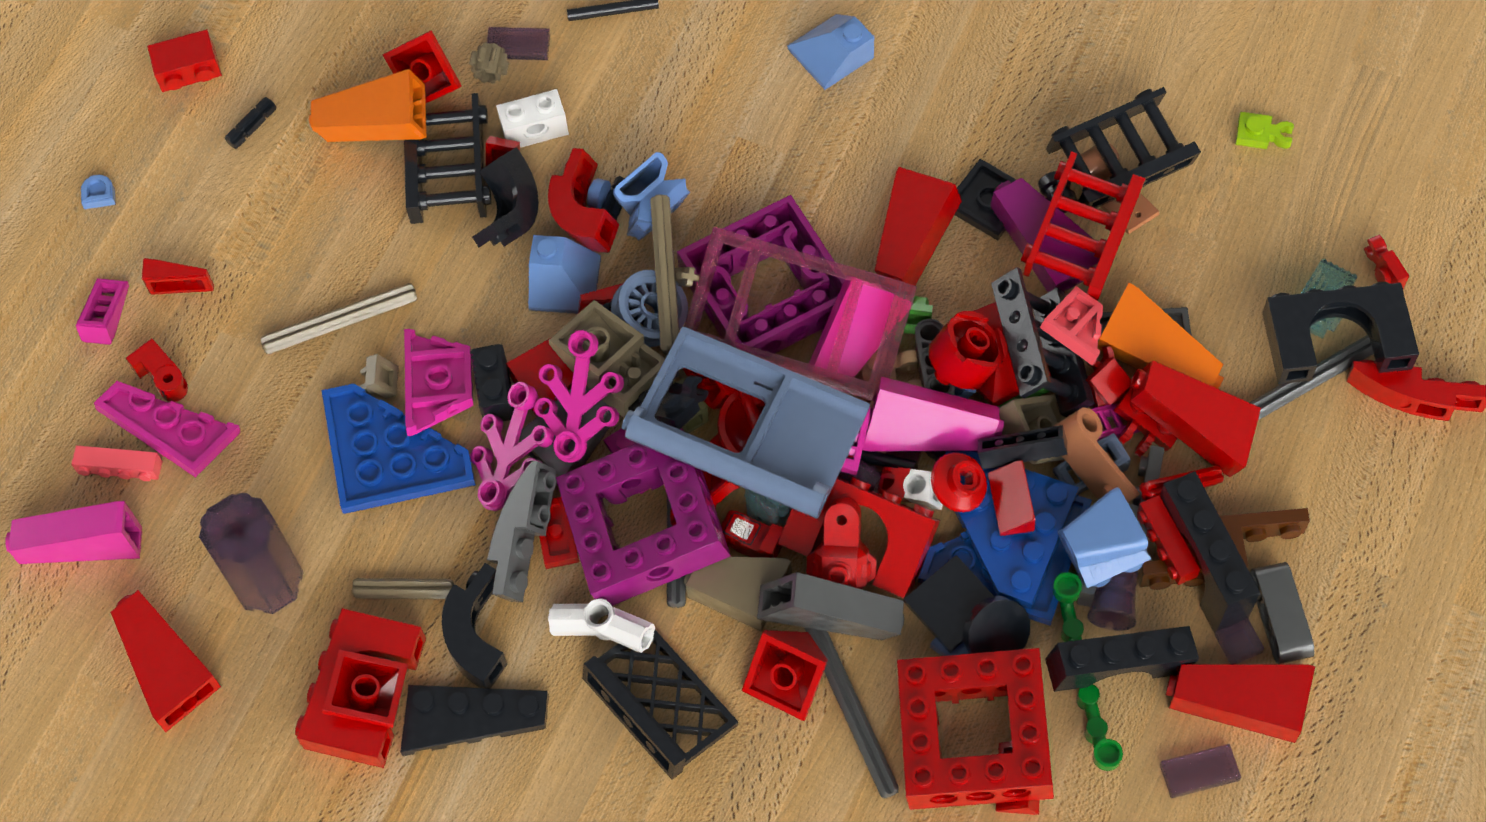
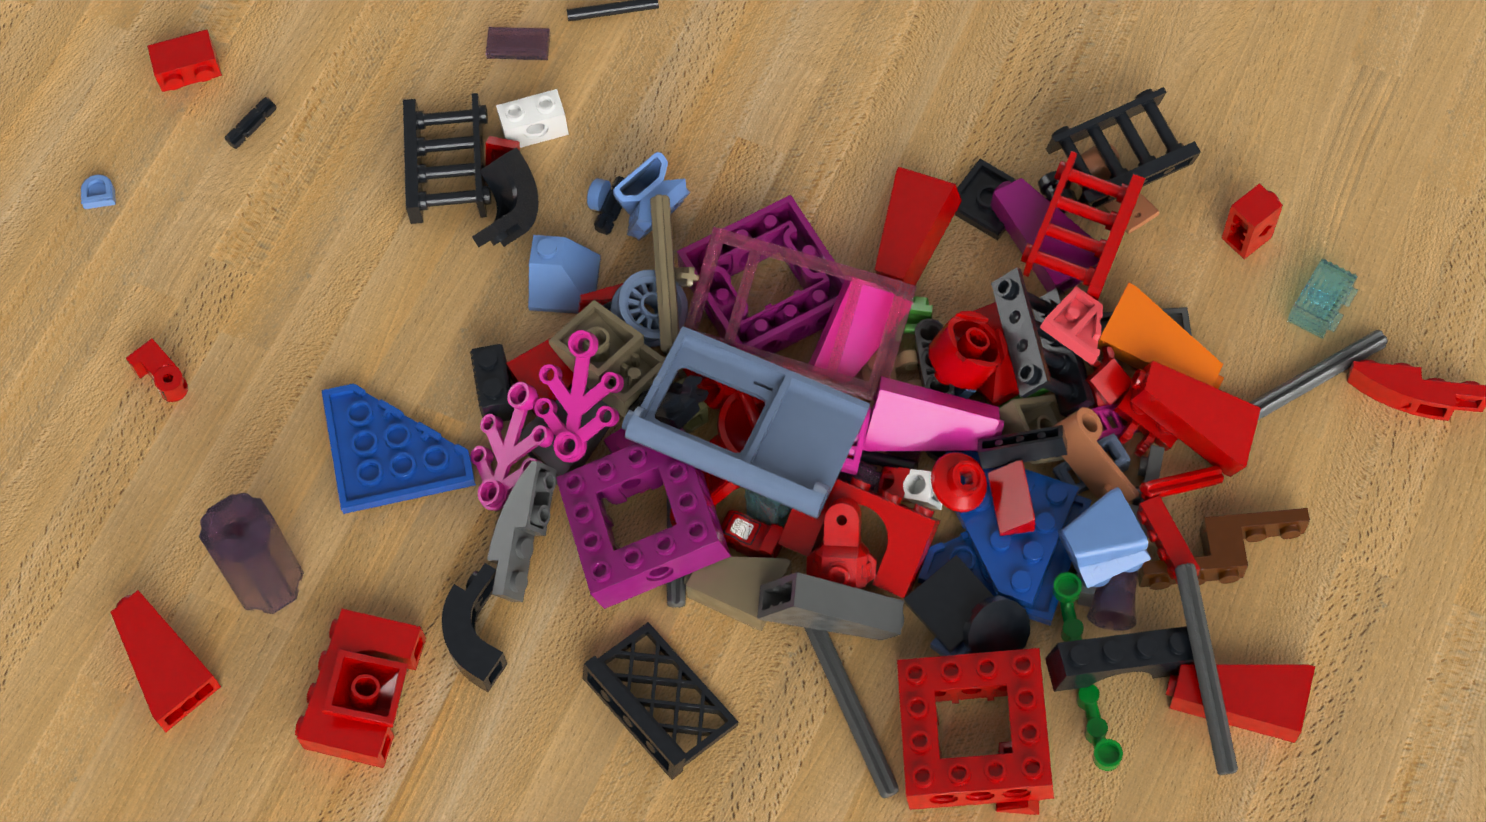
(76, 534): dark pink slope -> none
(102, 329): dark pink slope -> none
(116, 462): coral piece -> none
(168, 428): dark pink wing -> none
(170, 277): red slope -> none
(338, 318): axle -> none
(373, 111): orange slope -> none
(380, 376): dark tan tile -> none
(401, 588): dark tan axle -> none
(427, 62): red slope -> none
(435, 380): dark pink wing -> none
(465, 714): black wing -> none
(489, 62): dark tan gear -> none
(558, 544): red plate -> none
(567, 203): red arch -> none
(618, 627): white piece -> none
(786, 671): red slope -> none
(834, 49): medium blue slope -> none
(1200, 771): tile -> none
(1206, 669): none -> dark grey axle
(1228, 583): black arch -> none
(1239, 641): tile -> none
(1252, 221): none -> red brick
(1257, 131): lime plate -> none
(1282, 613): dark grey beam -> none
(1375, 308): black arch -> none
(1387, 264): red plate -> none

